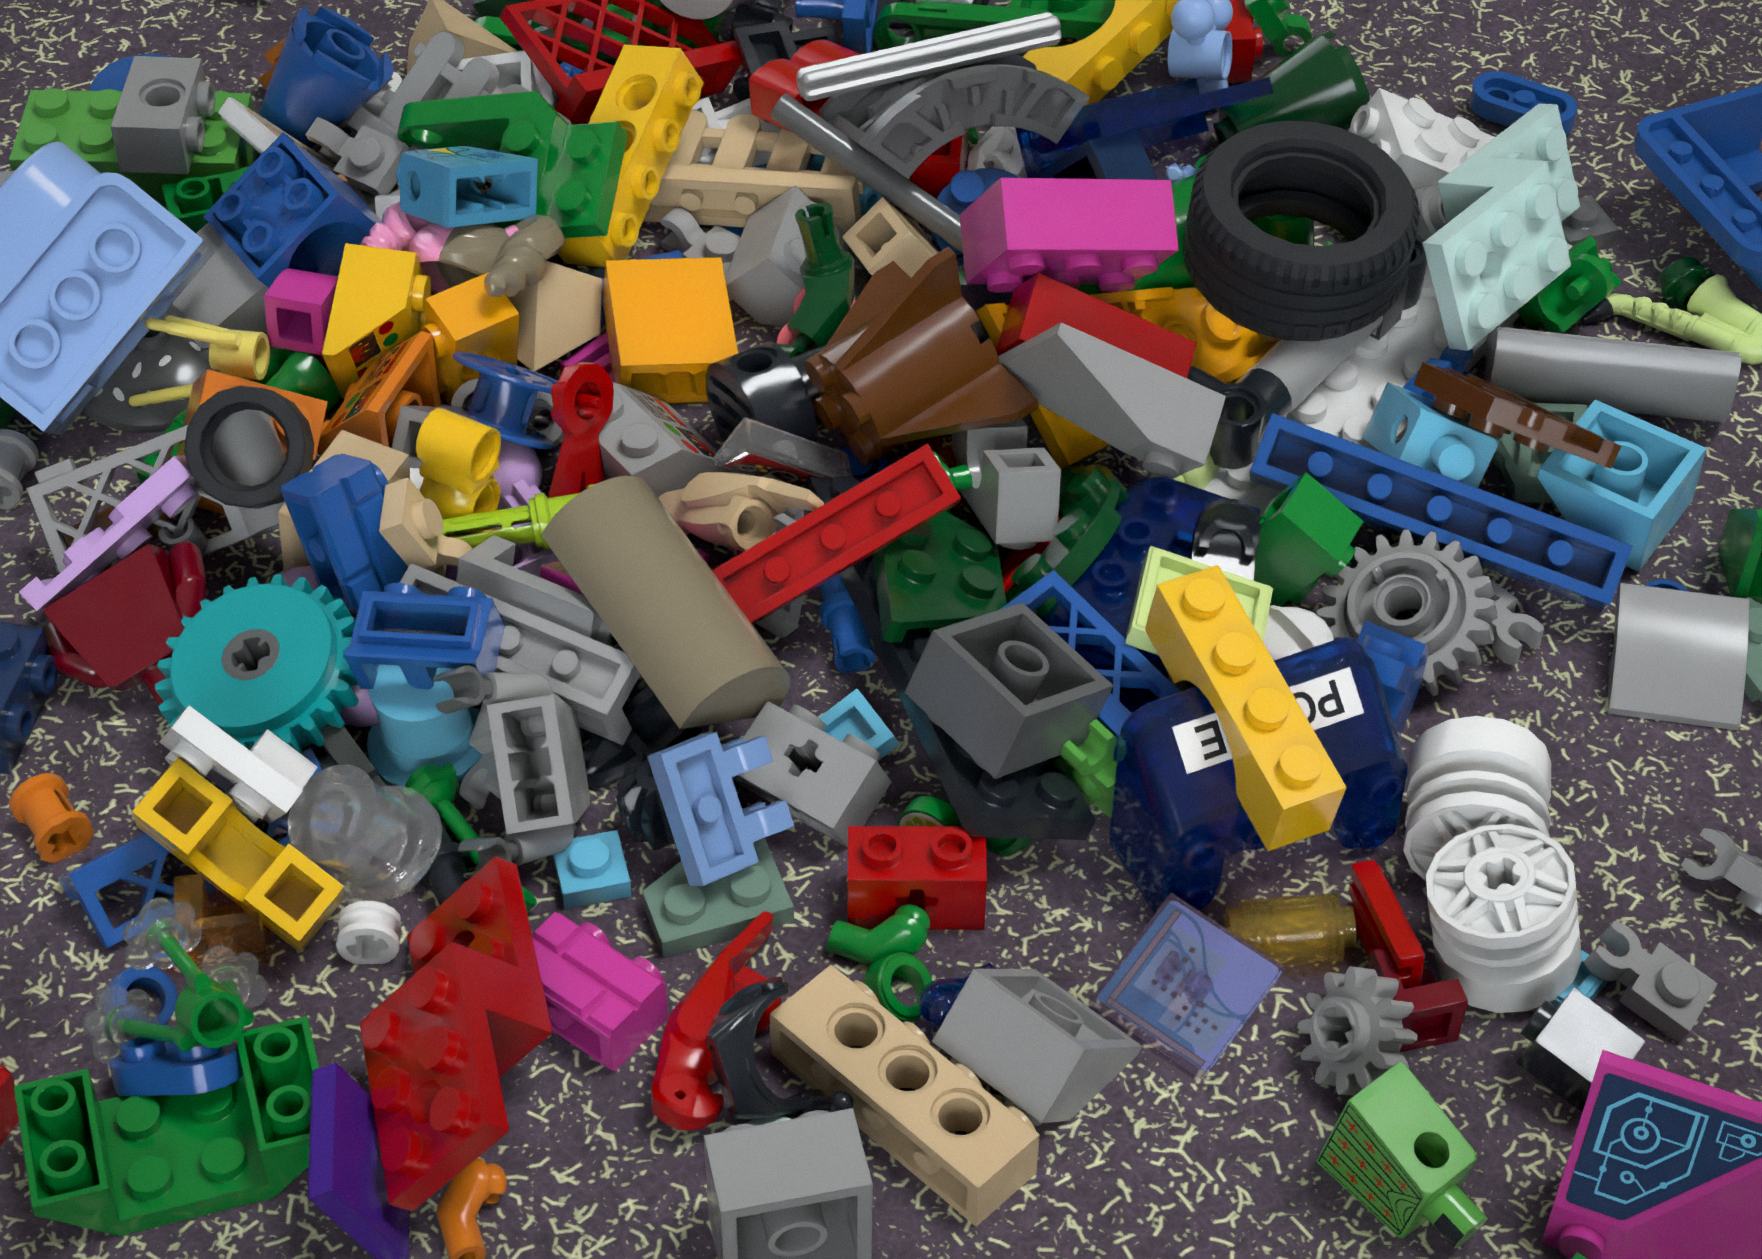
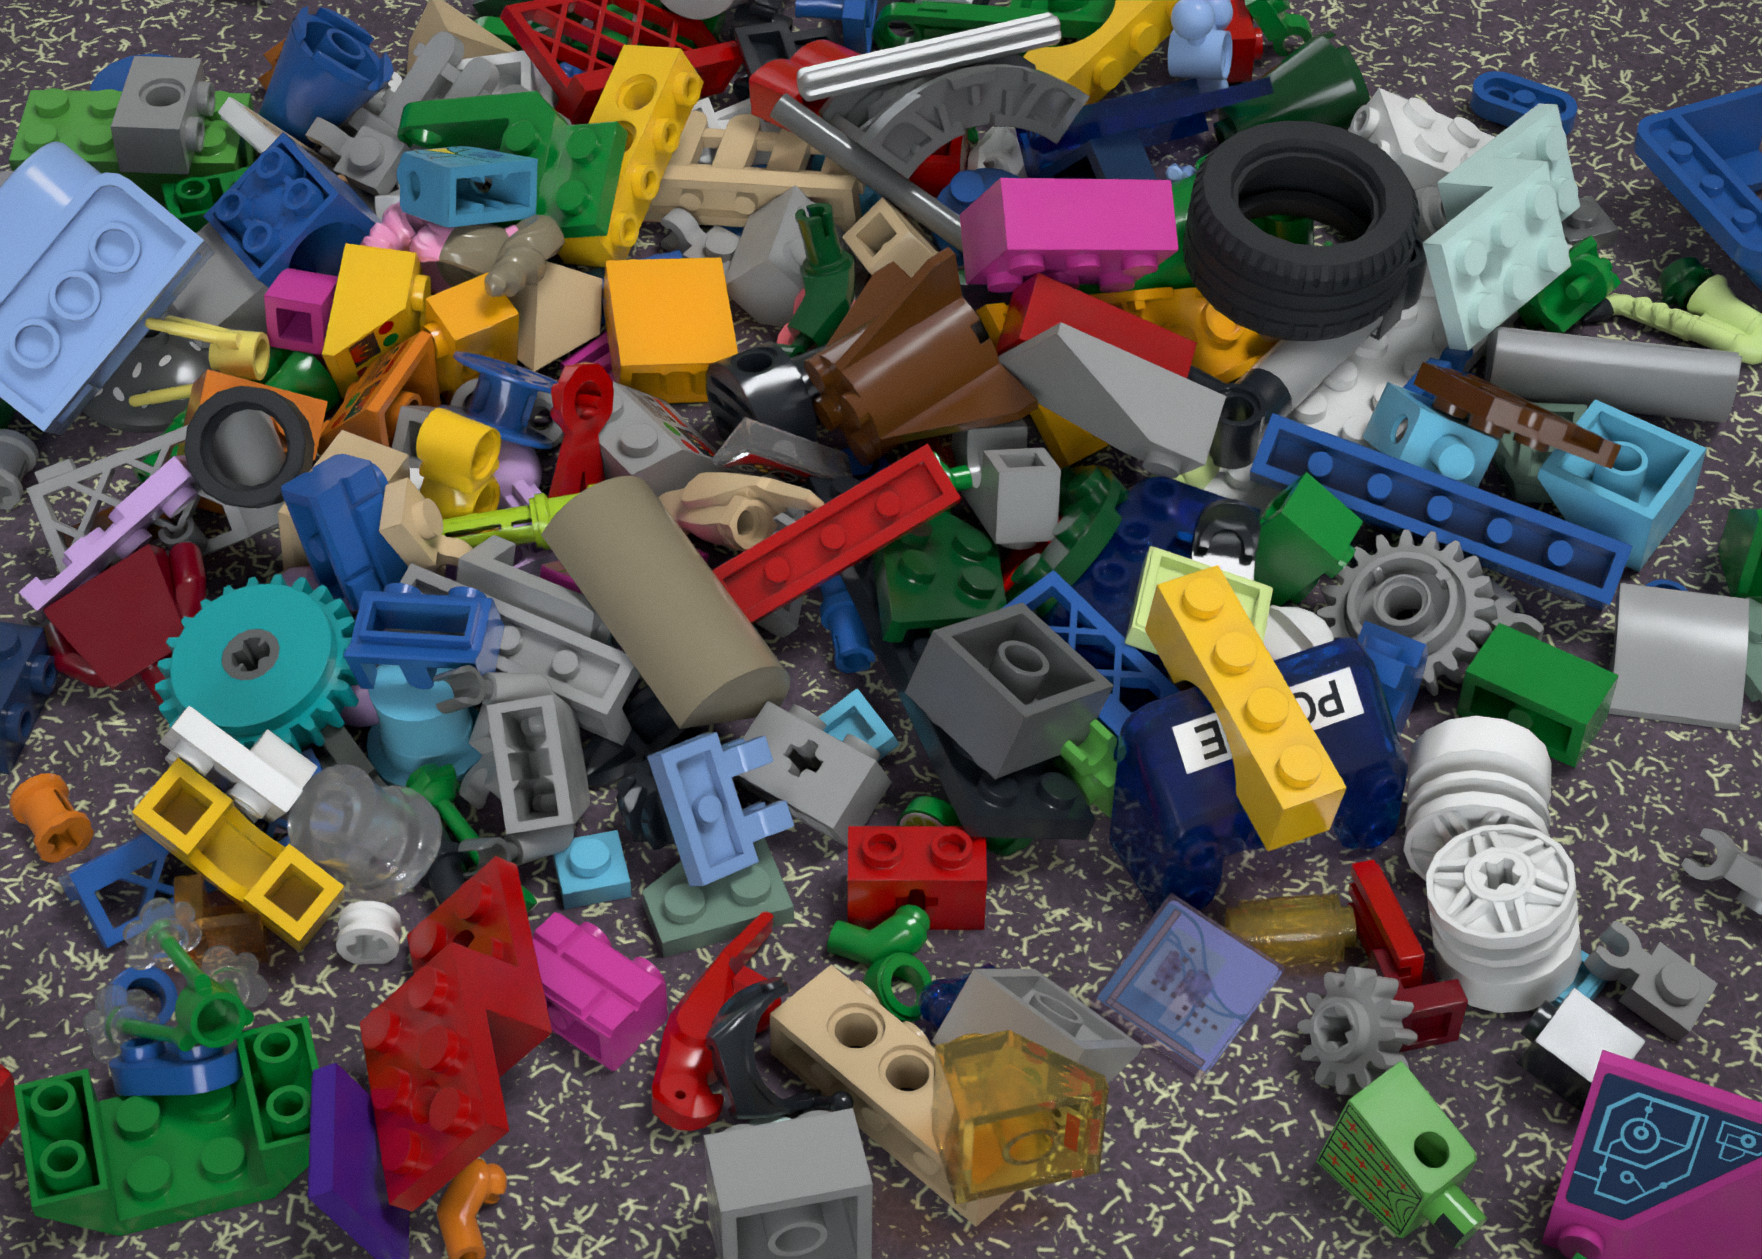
(1014, 1115): none -> clear yellow slope
(1541, 690): none -> green brick

